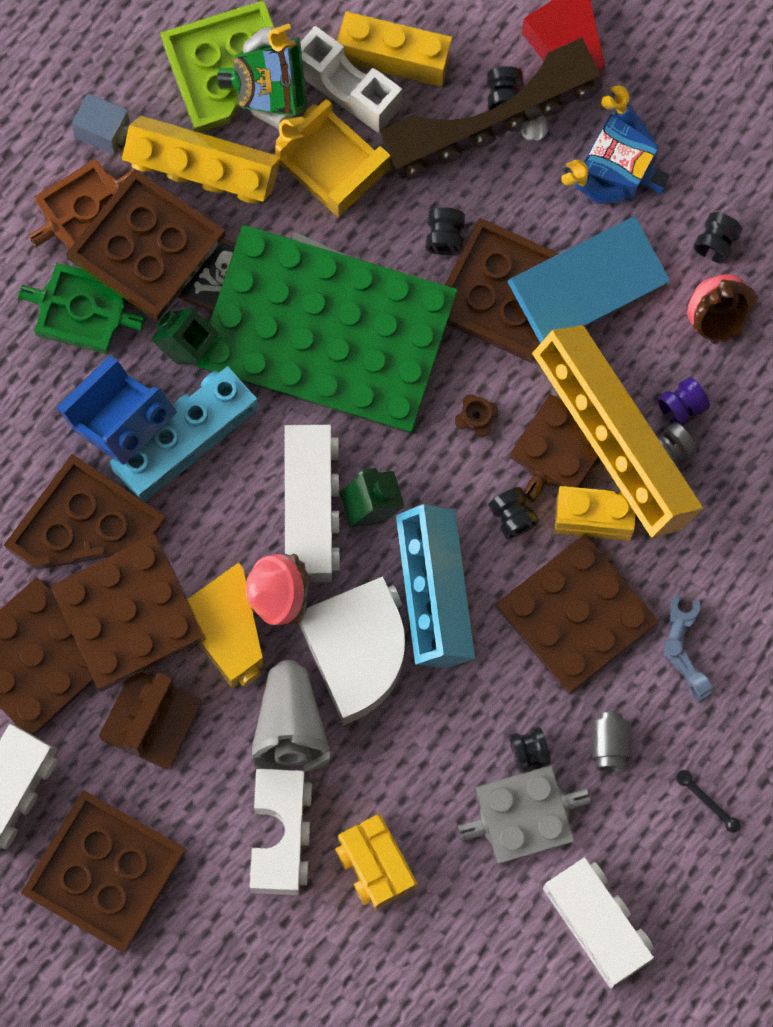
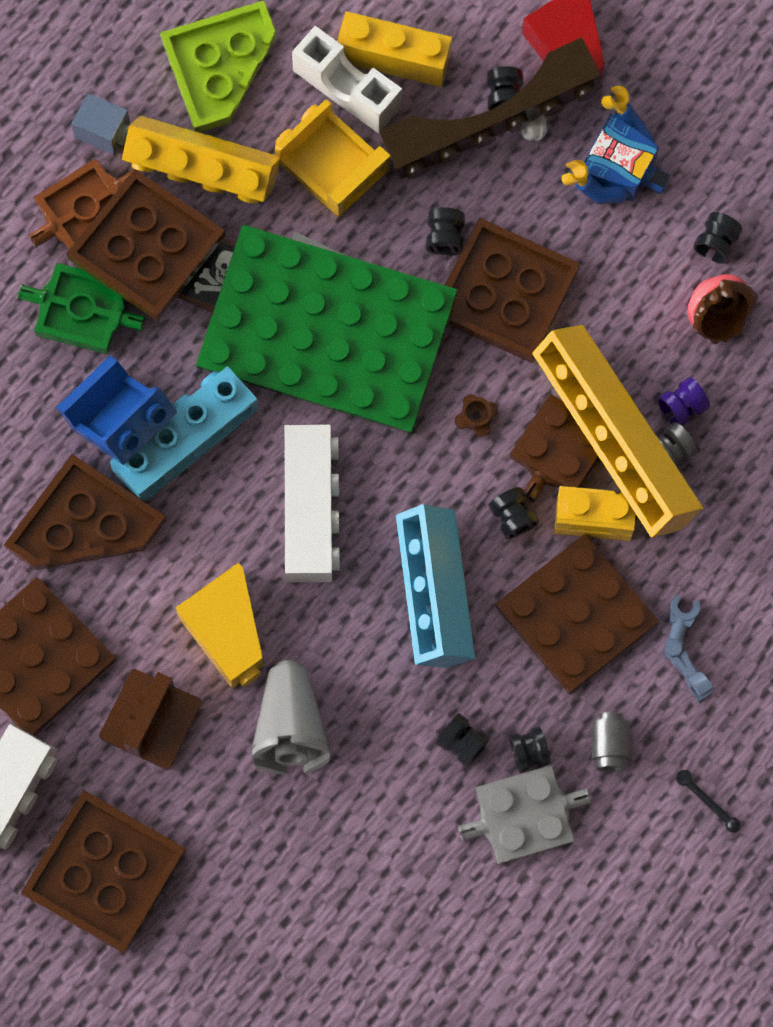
(128, 612): reddish brown plate -> none
(184, 335): dark green brick -> none
(270, 79): torso -> none
(278, 589): coral hair -> none
(280, 867): white arch -> none
(357, 646): white brick -> none
(371, 498): dark green brick -> none
(376, 862): yellow brick -> none
(471, 744): none -> black wheel
(589, 279): dark azure tile -> none
(599, 921): white brick -> none

